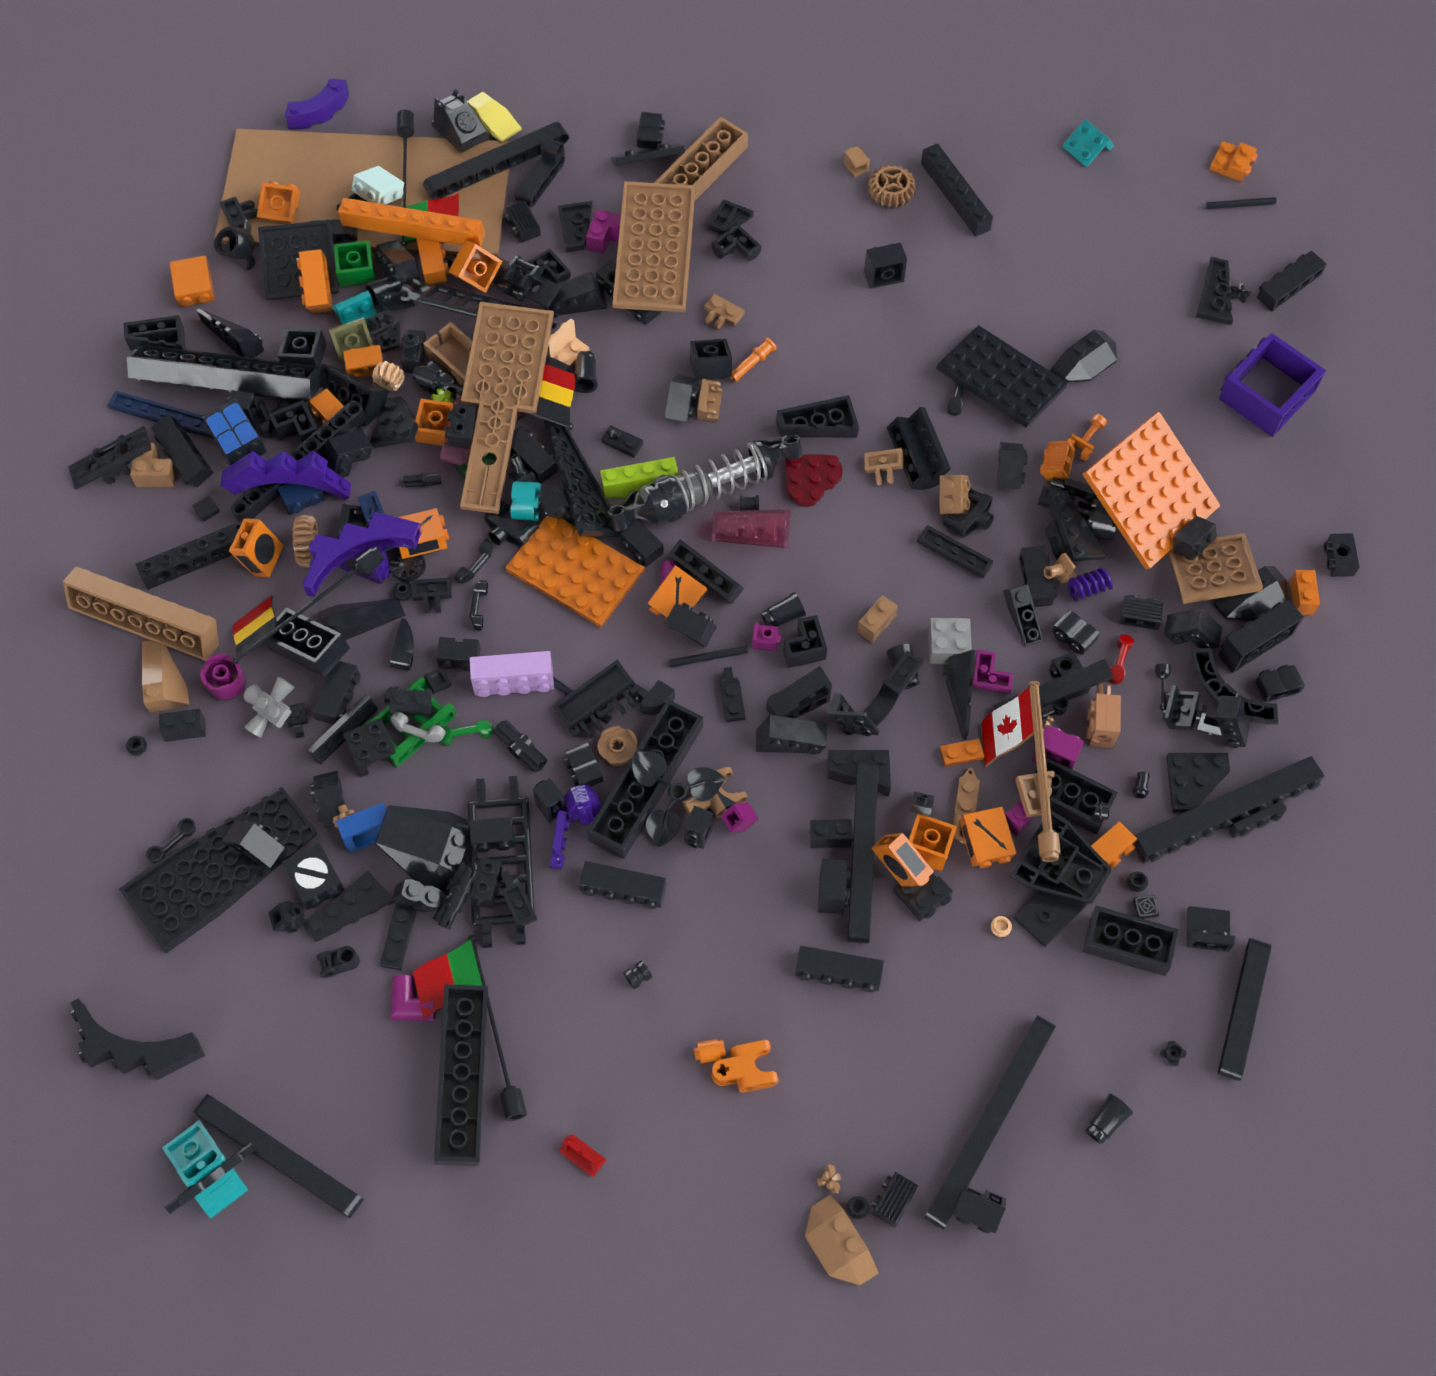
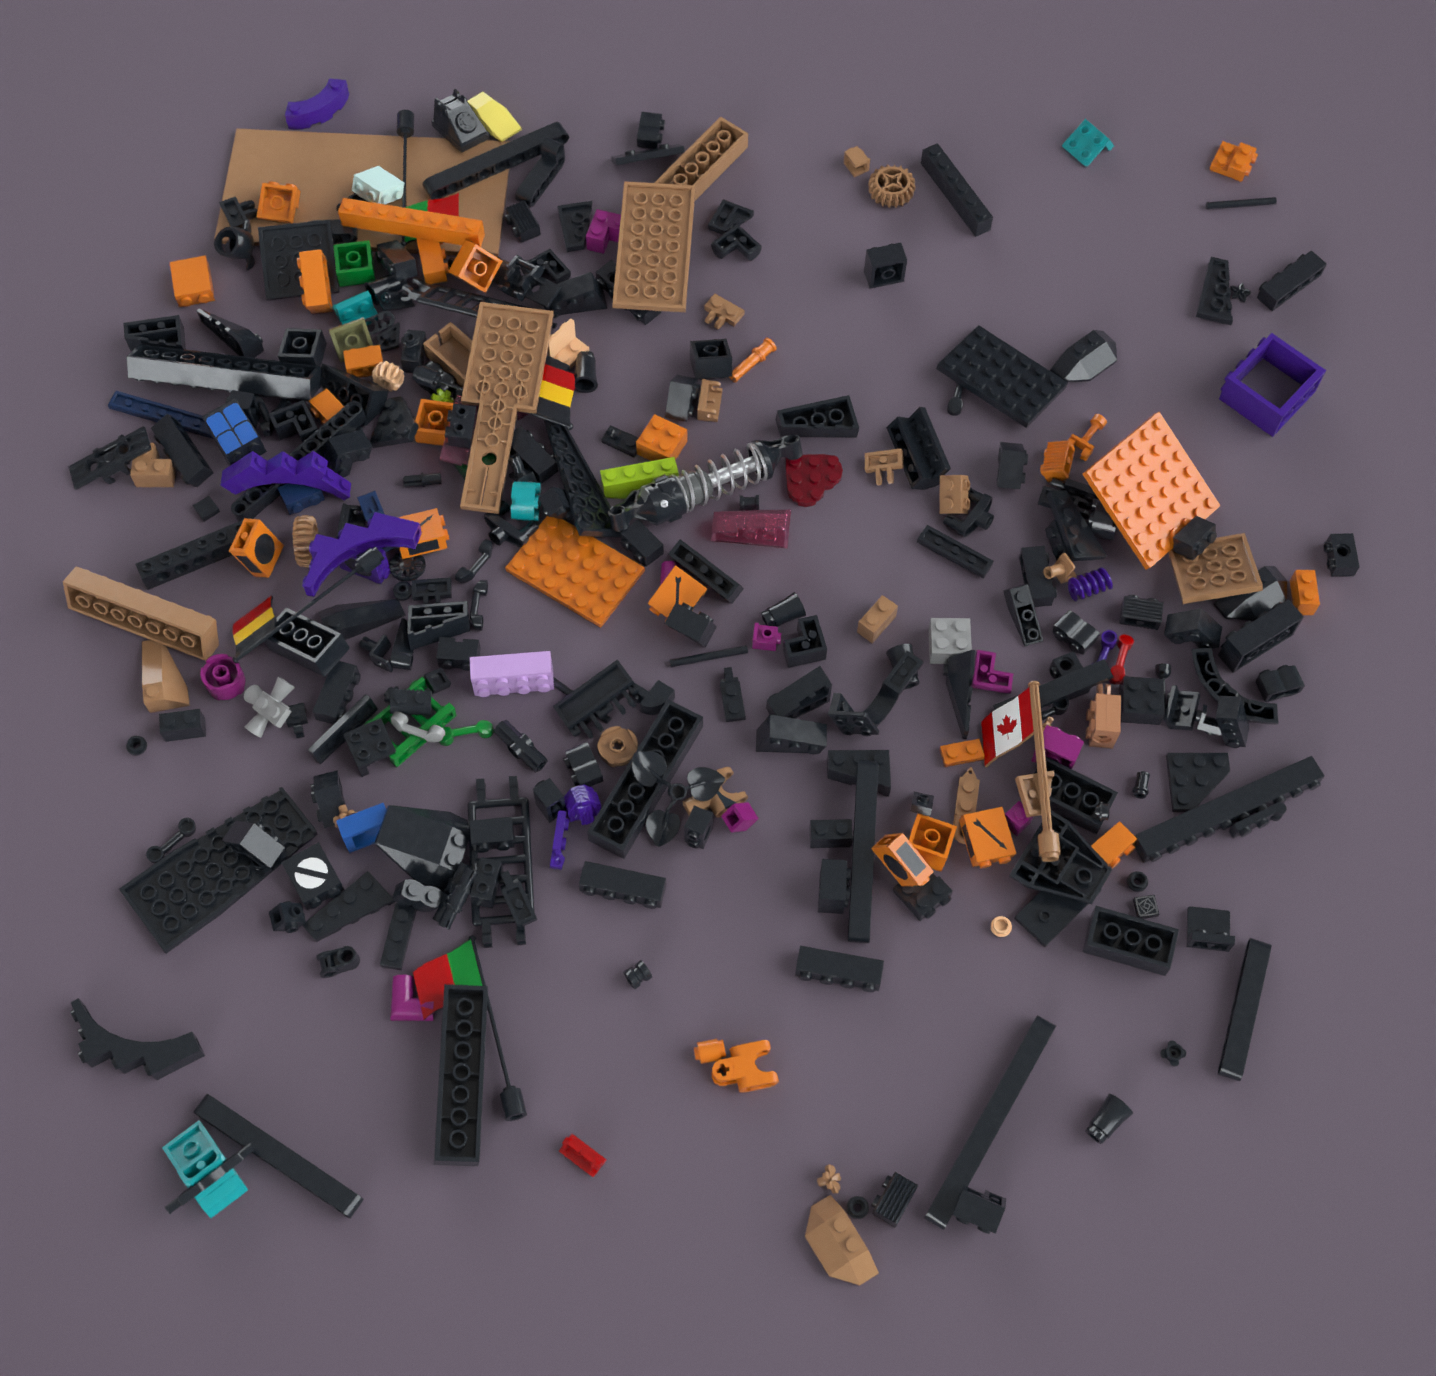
(377, 651): none -> black bracket
(436, 620): none -> black wedge
(661, 439): none -> orange brick
(1108, 642): none -> dark purple bar
(1142, 700): none -> black brick

